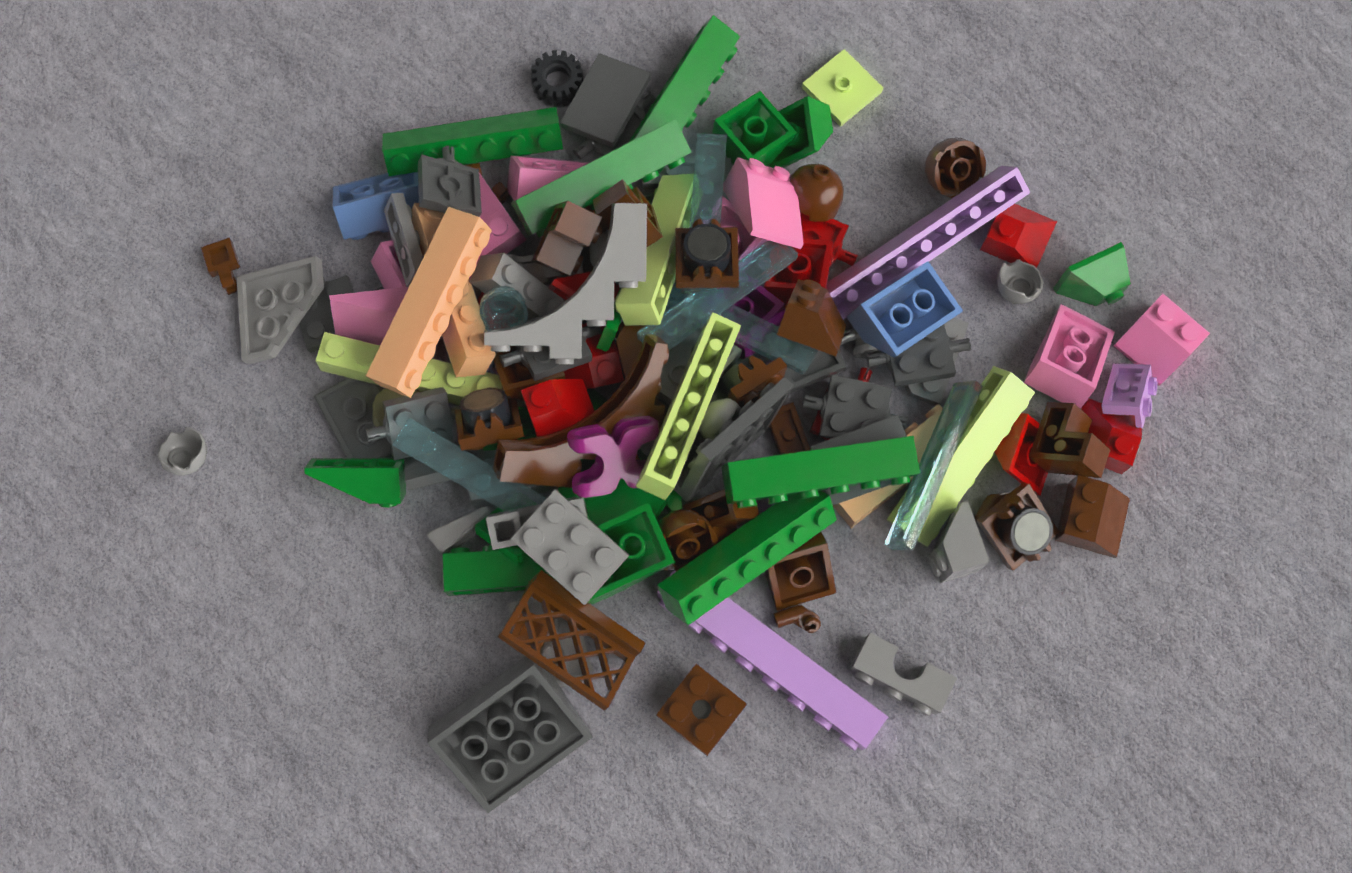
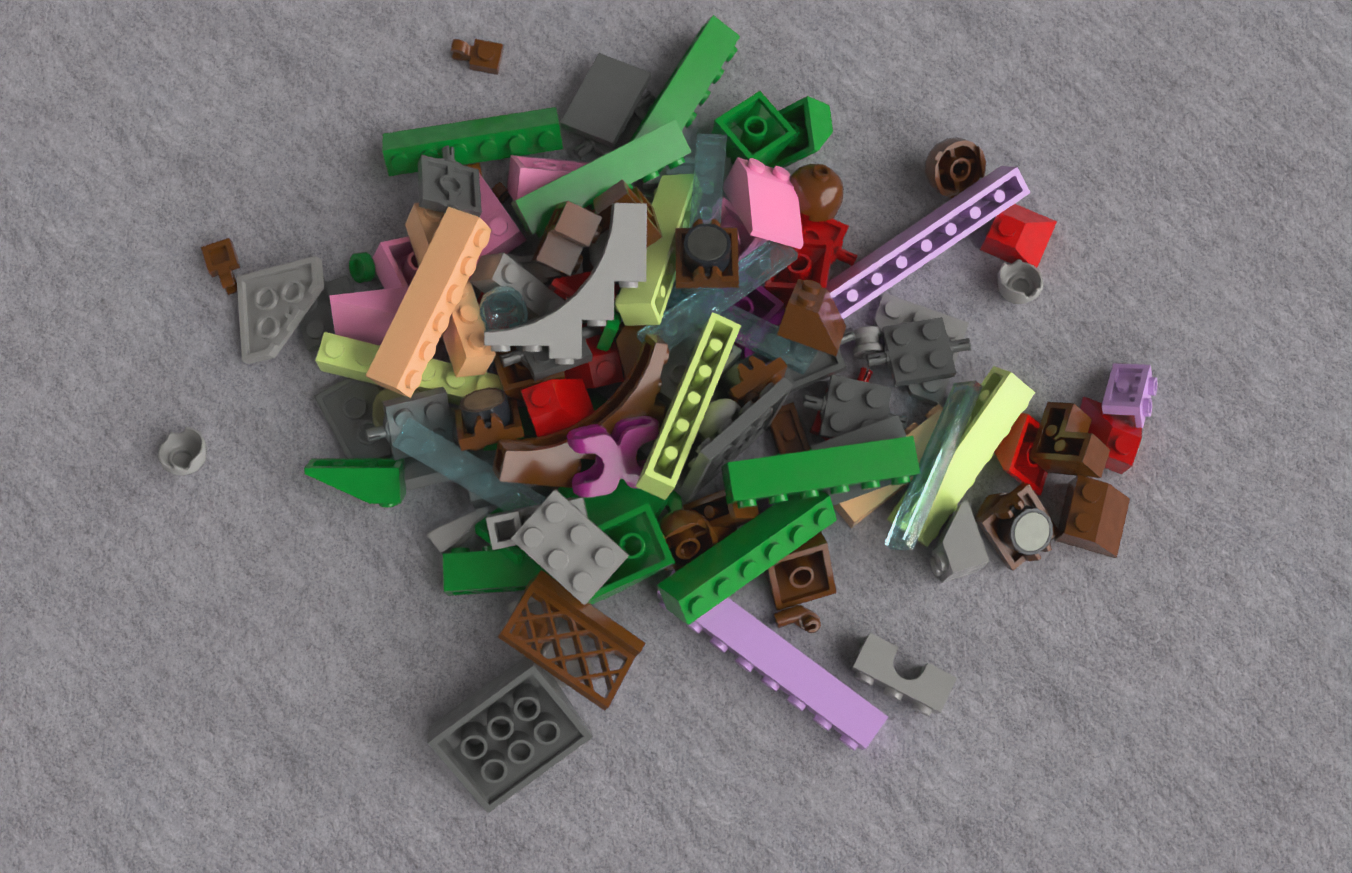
(362, 203): medium blue slope -> none
(362, 267): none -> green tile
(404, 237): light grey plate -> none
(482, 57): none -> reddish brown plate
(552, 64): black tyre -> none
(701, 710): reddish brown piece -> none
(842, 86): yellowish green plate -> none
(905, 311): medium blue slope -> none
(1070, 357): bright pink slope -> none
(1097, 278): green slope -> none
(1162, 338): bright pink slope -> none

